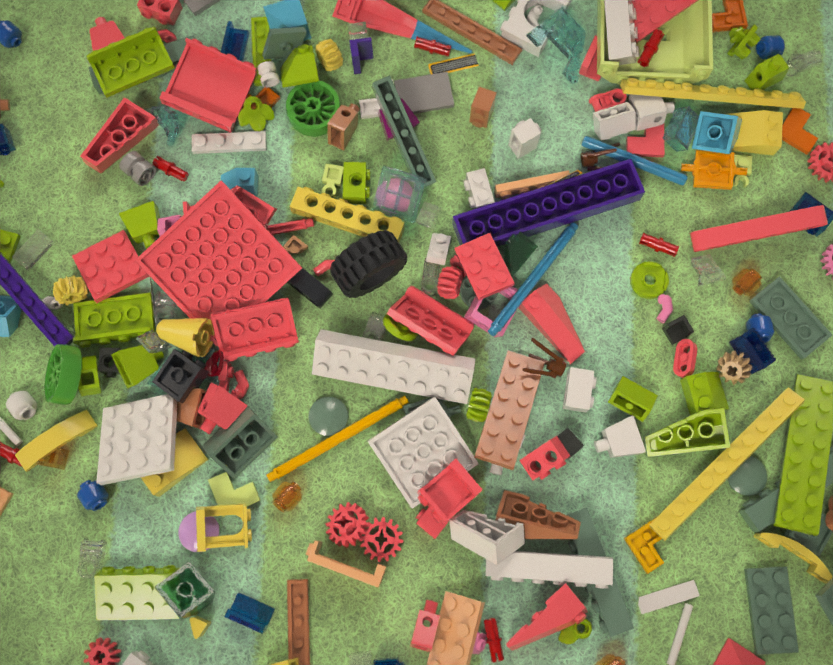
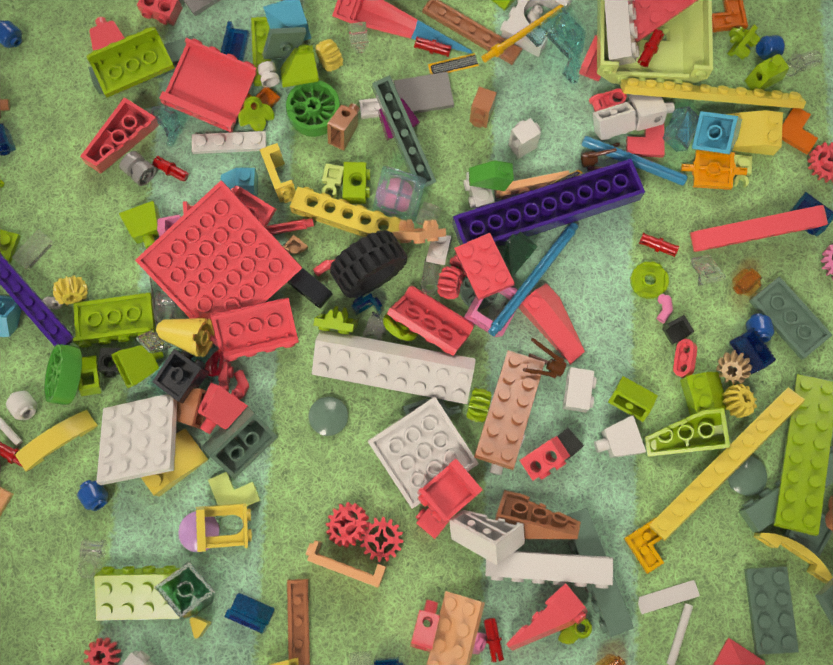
(56, 459): clear orange panel -> none
(109, 266): coral plate -> none
(167, 36): coral arm -> none
(272, 159): none -> light yellow panel
(287, 496): clear orange head -> none
(336, 320): none -> lime piece
(337, 438): yellow piece -> none
(360, 50): dark purple panel -> none
(363, 303): none -> bracket
(429, 231): none -> light nougat piece
(491, 175): none -> bright green slope
(498, 49): none -> yellow bar
(739, 400): none -> light yellow gear

